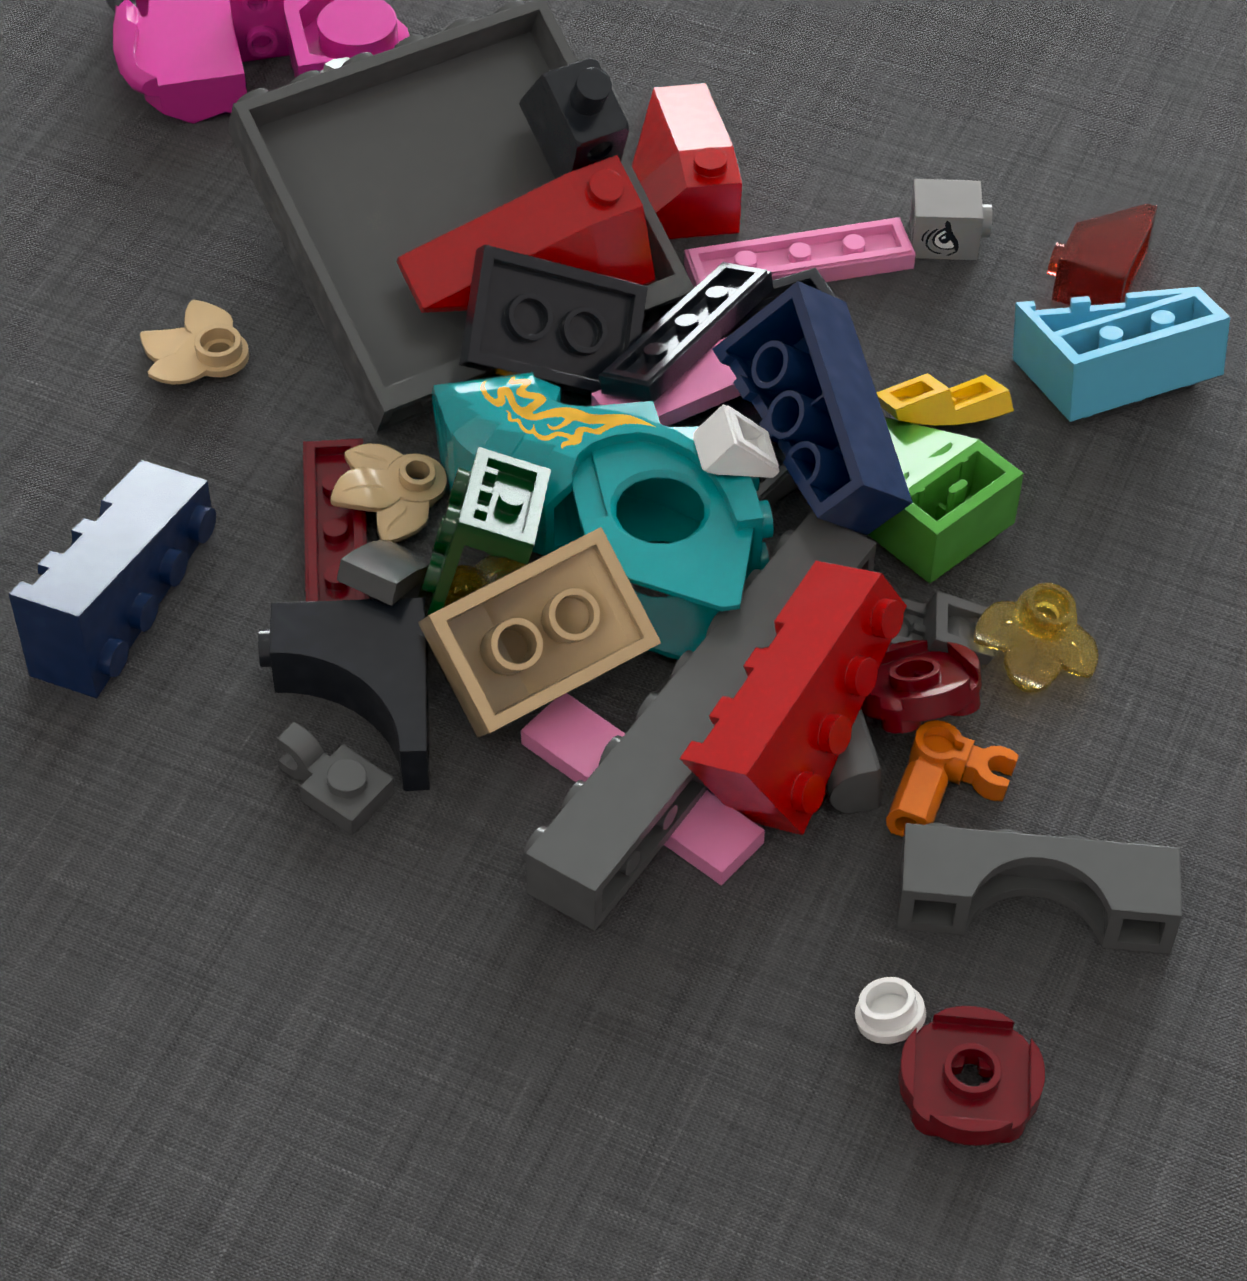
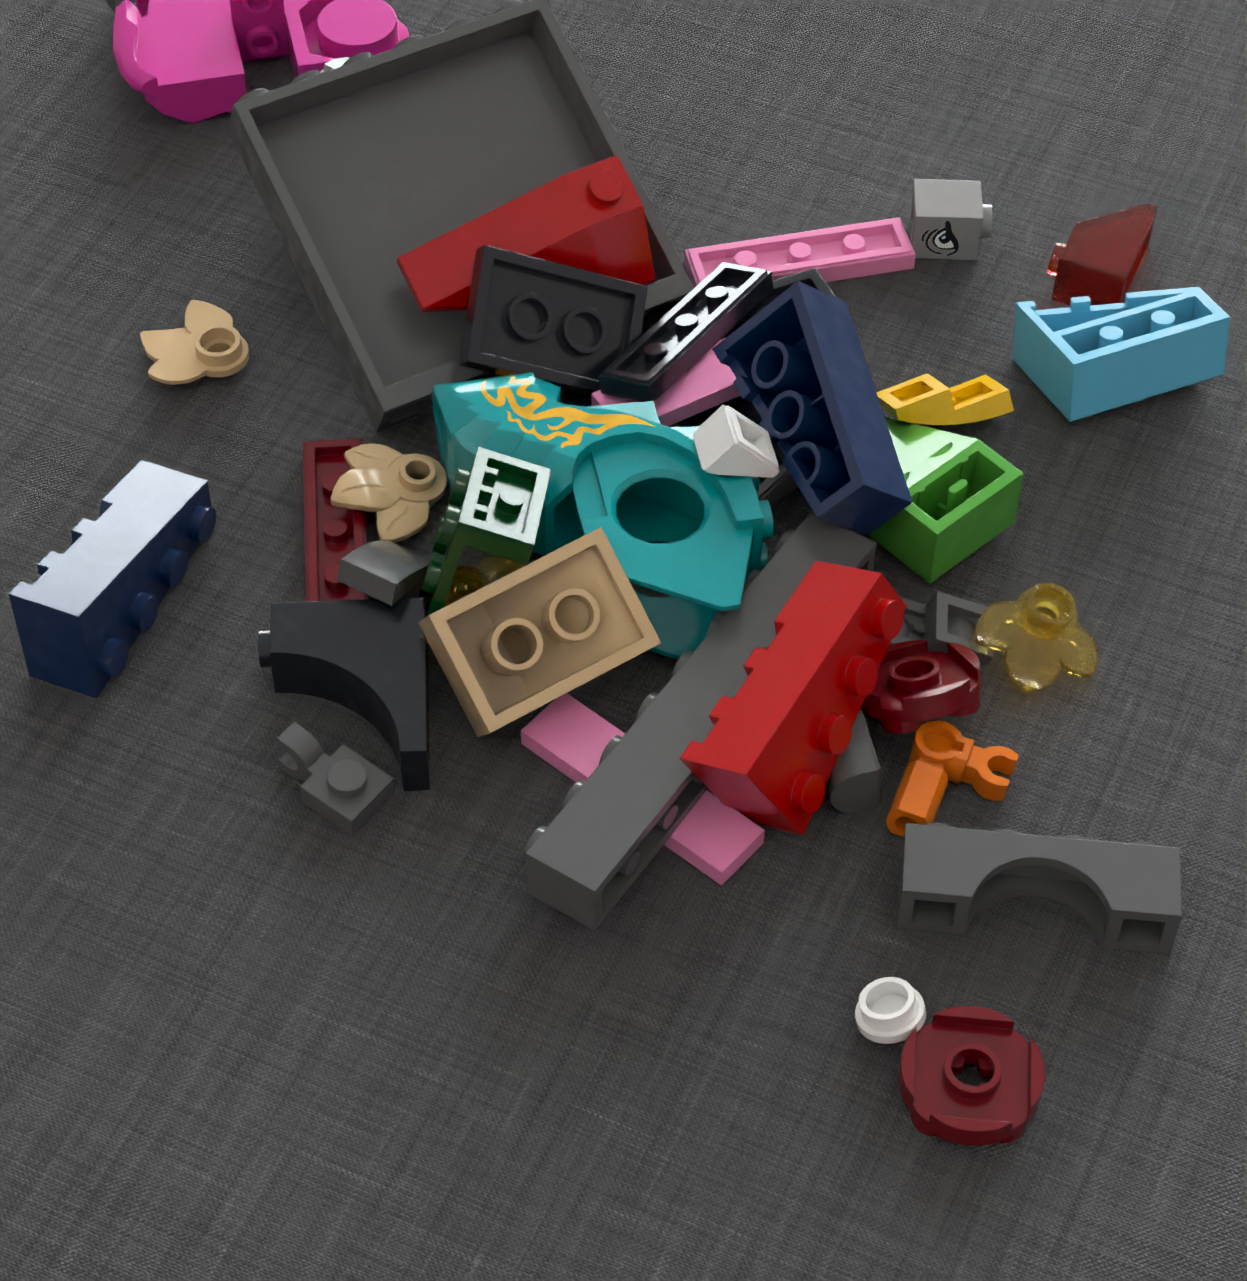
(575, 115): black torso -> none
(688, 164): red wedge -> none

